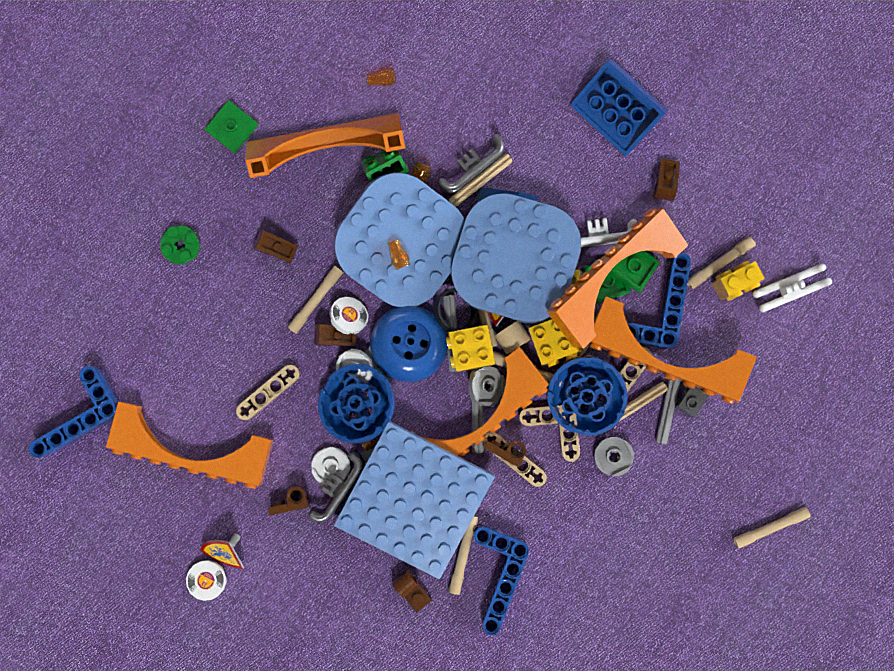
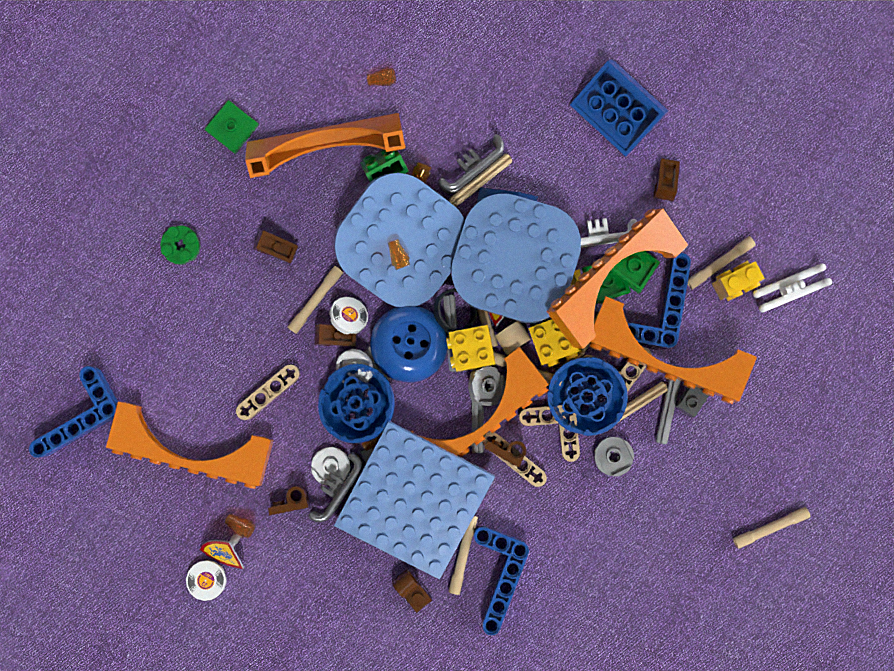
(240, 525): none -> clear orange cone

